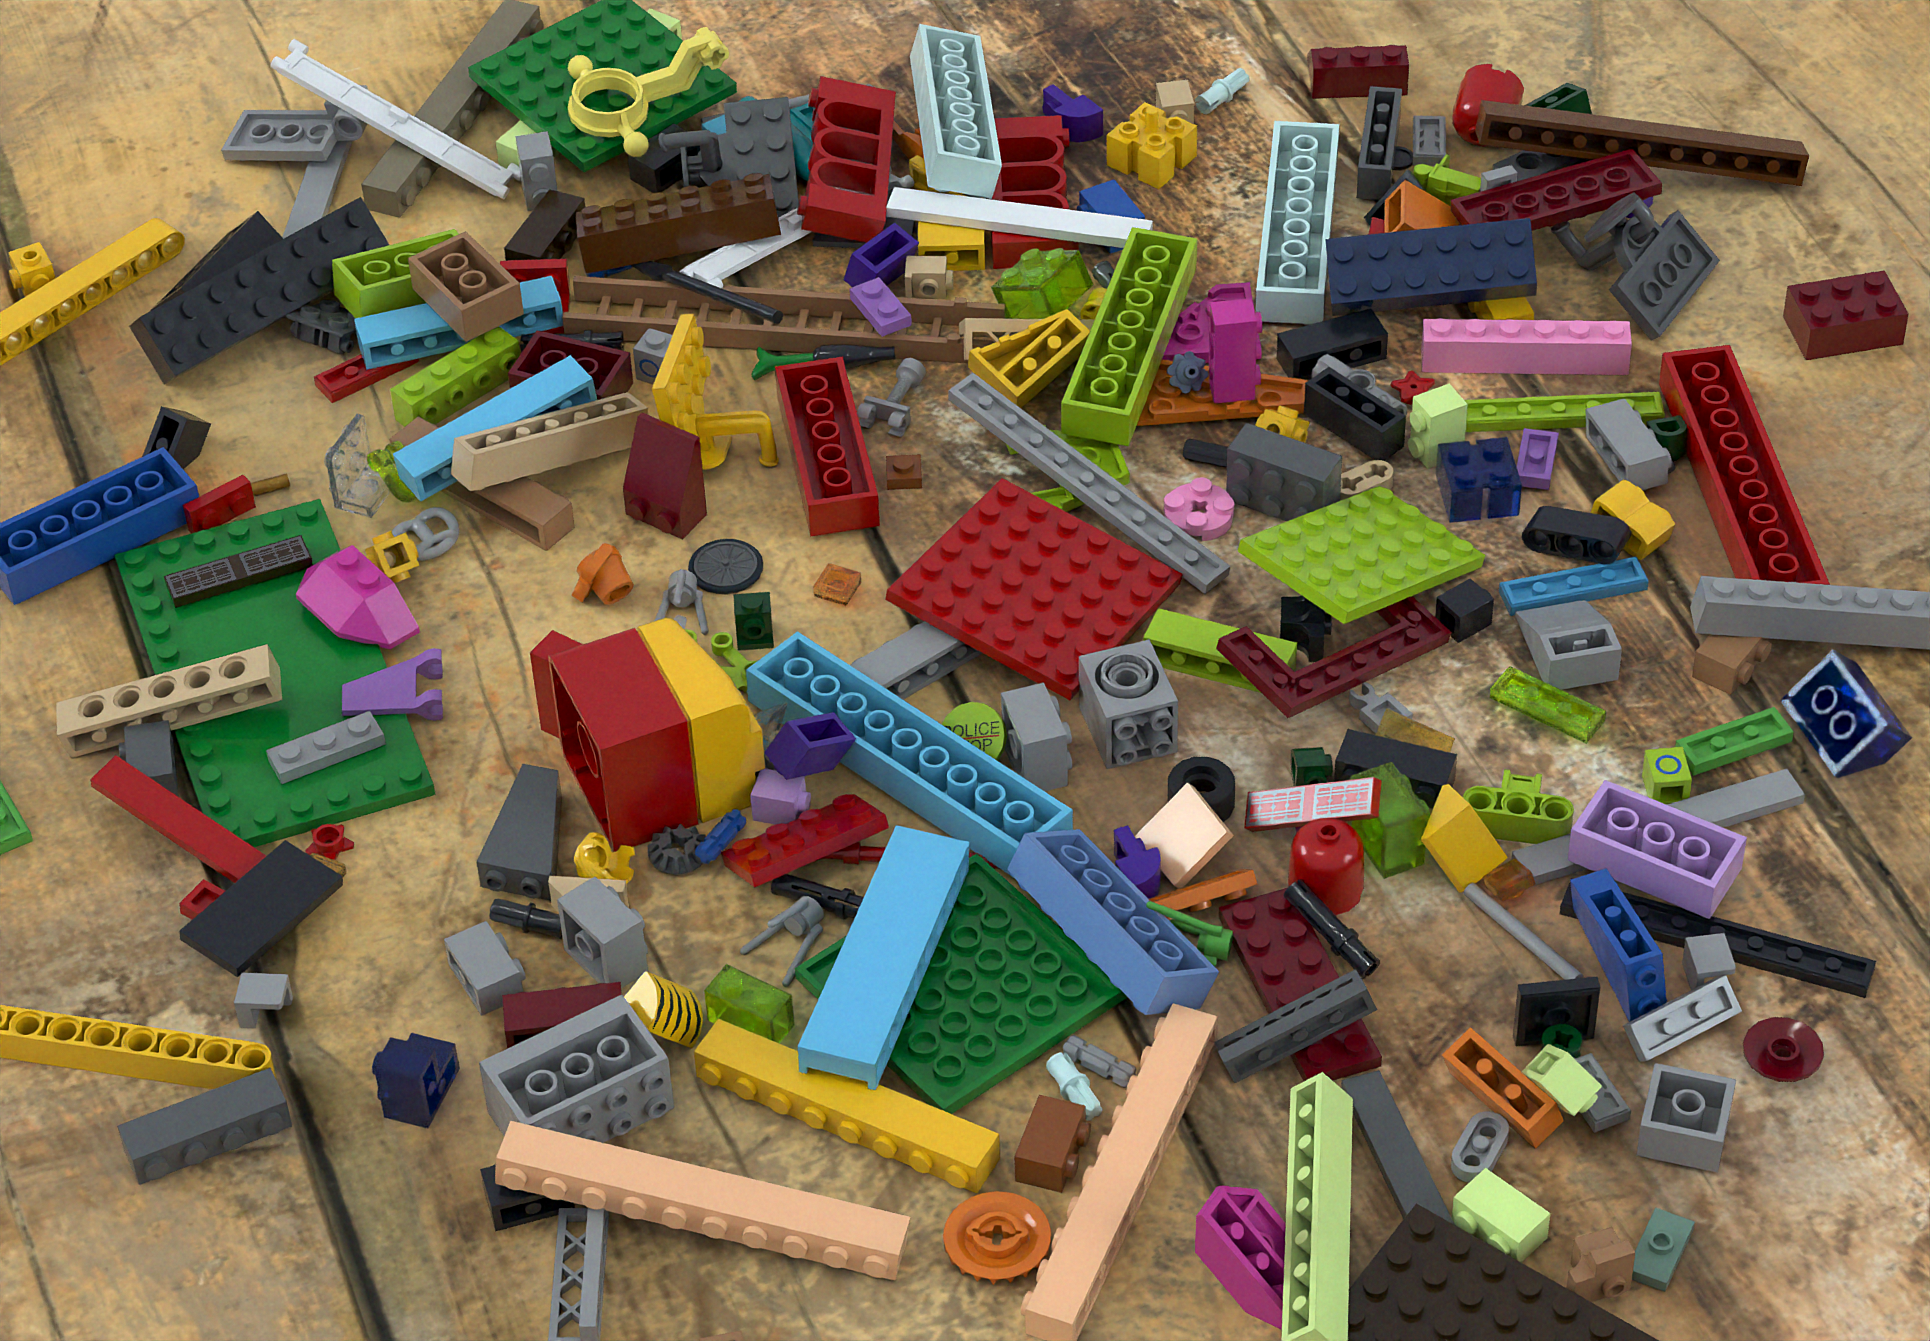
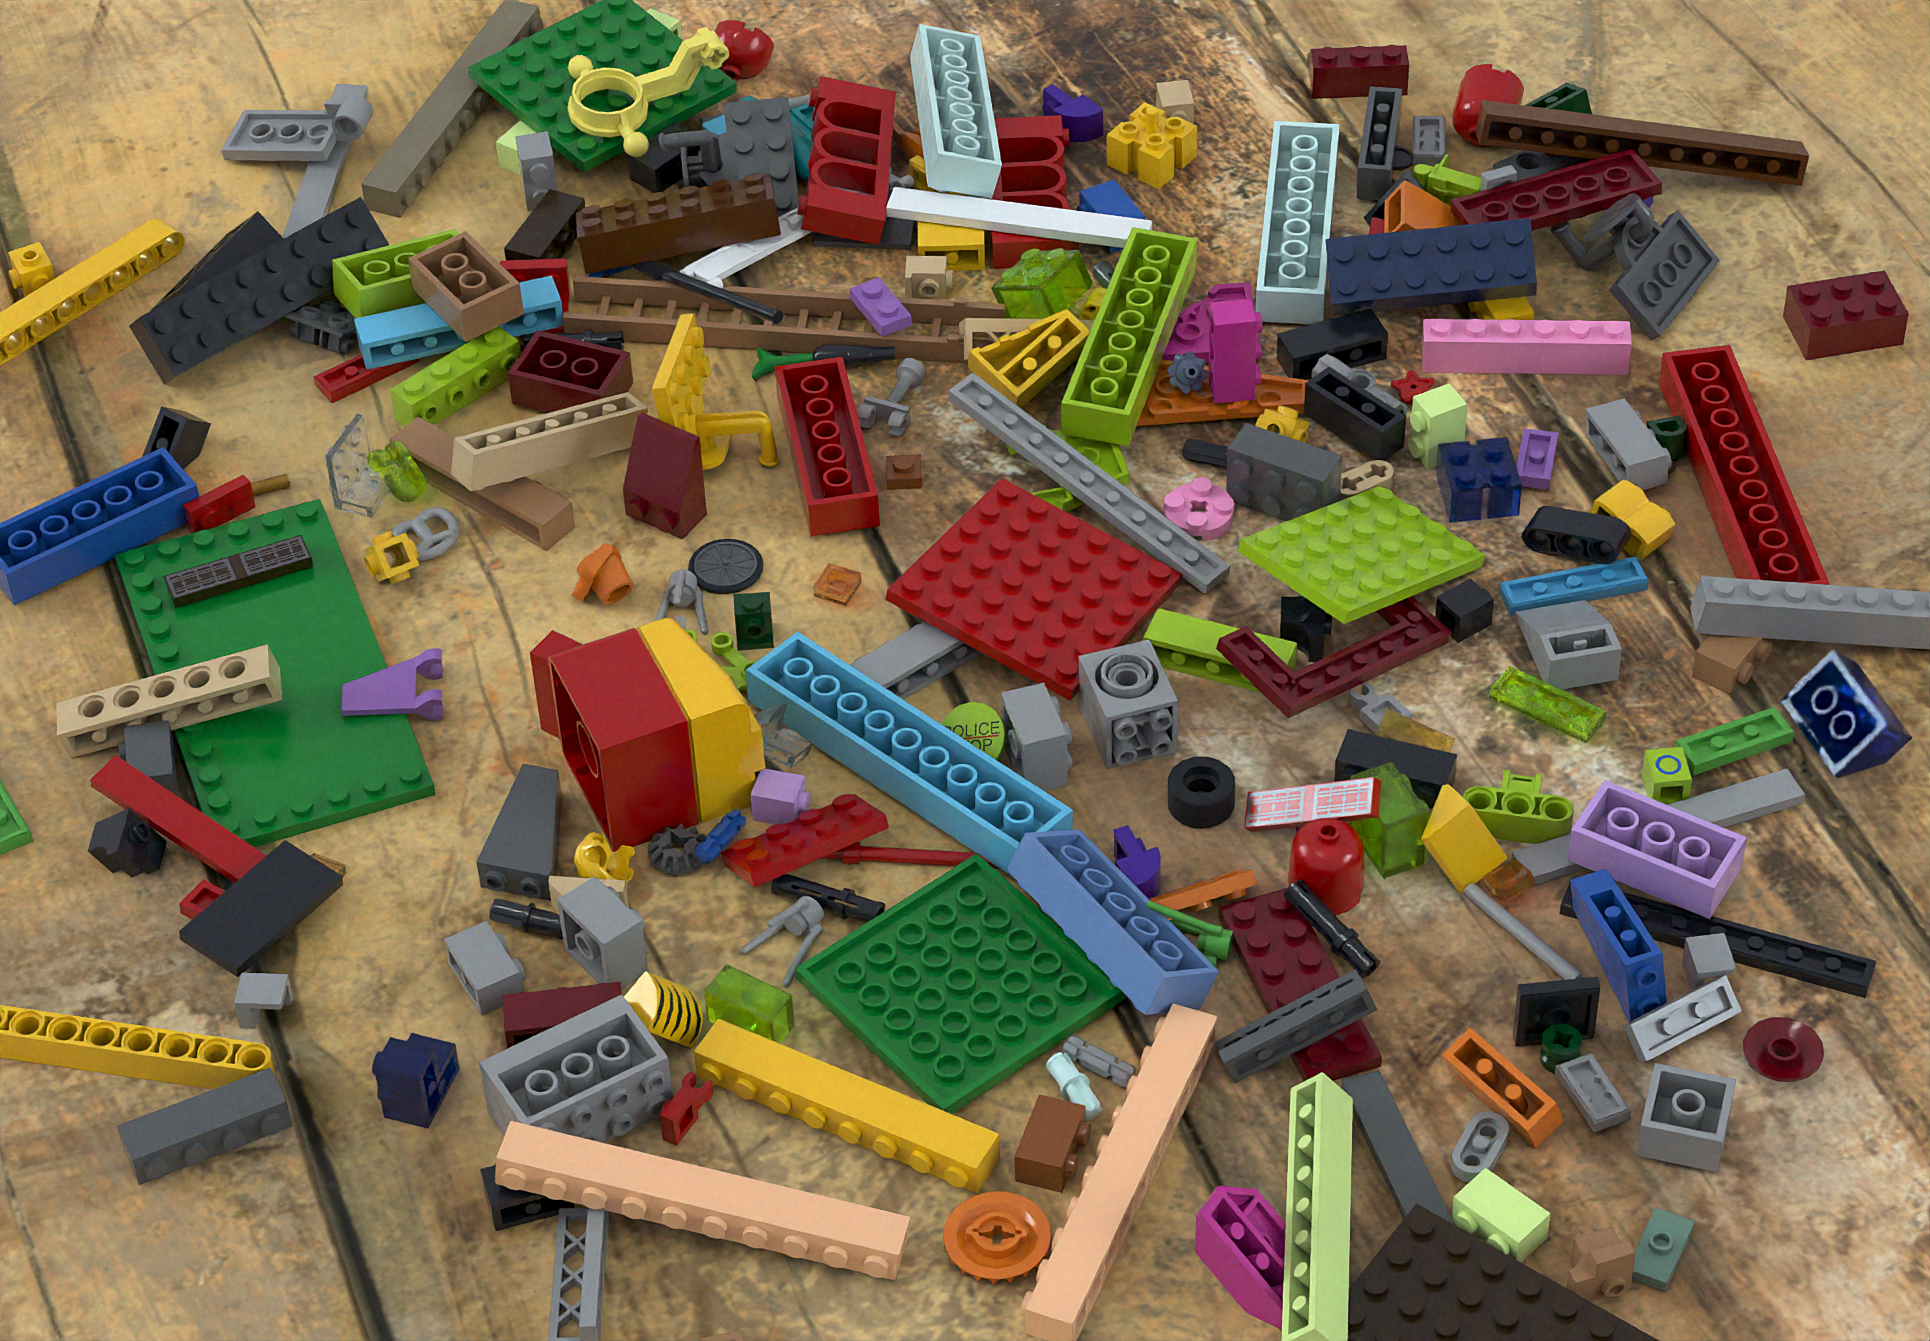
(127, 844): none -> black brick
(325, 747): light grey plate -> none
(329, 833): red plate -> none
(356, 600): dark pink wedge -> none
(394, 121): white piece -> none
(428, 461): medium azure brick -> none
(649, 354): light grey brick -> none
(682, 1111): none -> red plate
(747, 49): none -> red cylinder
(809, 745): dark purple brick -> none
(881, 257): dark purple brick -> none
(885, 956): medium azure tile -> none
(1185, 834): light nougat tile -> none
(1221, 91): light aqua axle -> none
(1310, 766): dark green plate -> none
(1552, 411): lime tile -> none
(1563, 1080): yellowish green brick -> none

